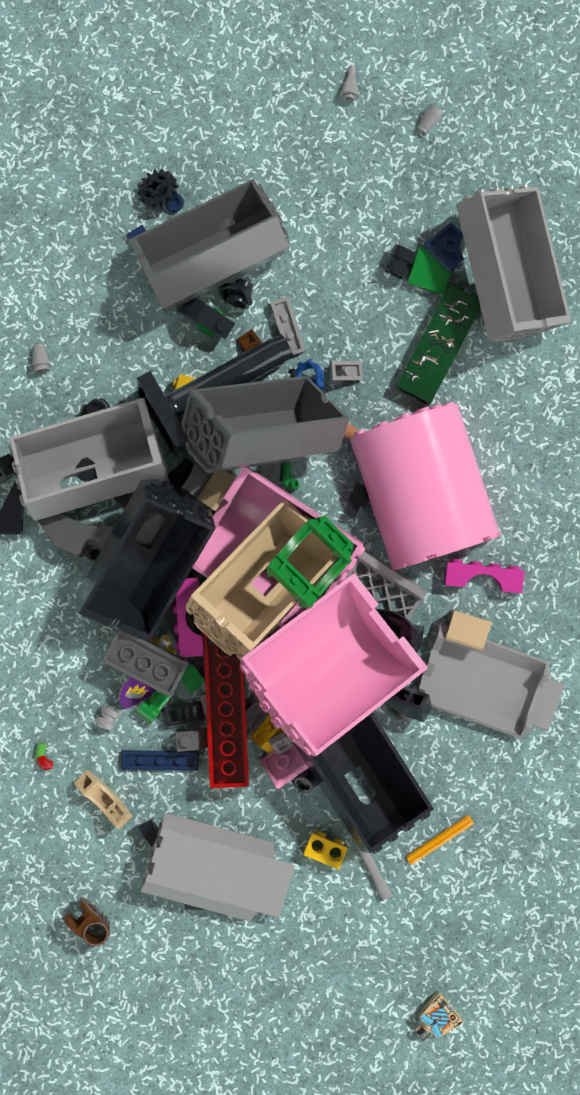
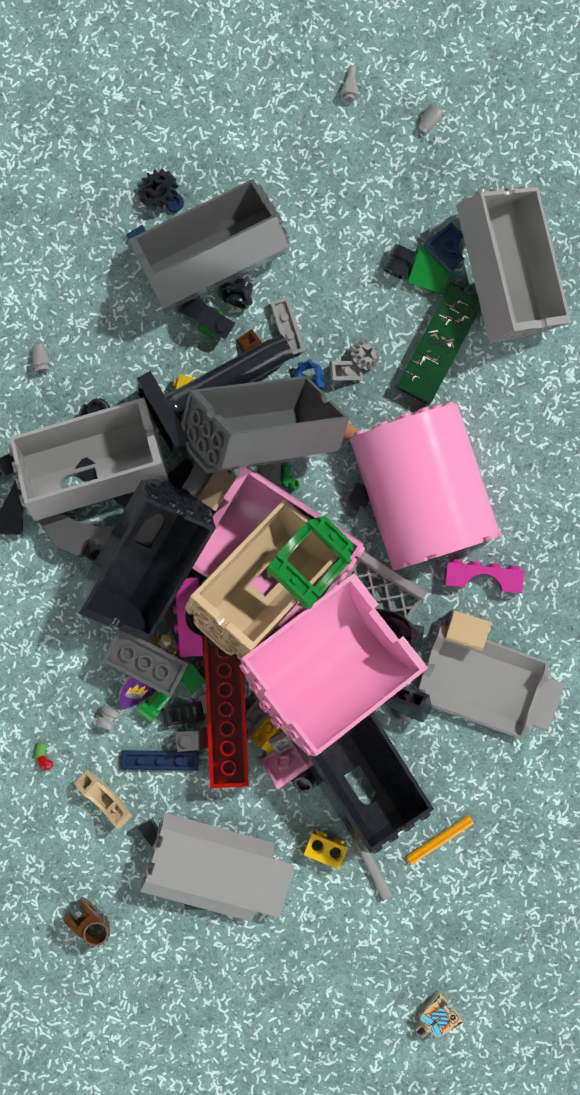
(357, 354): none -> light grey gear

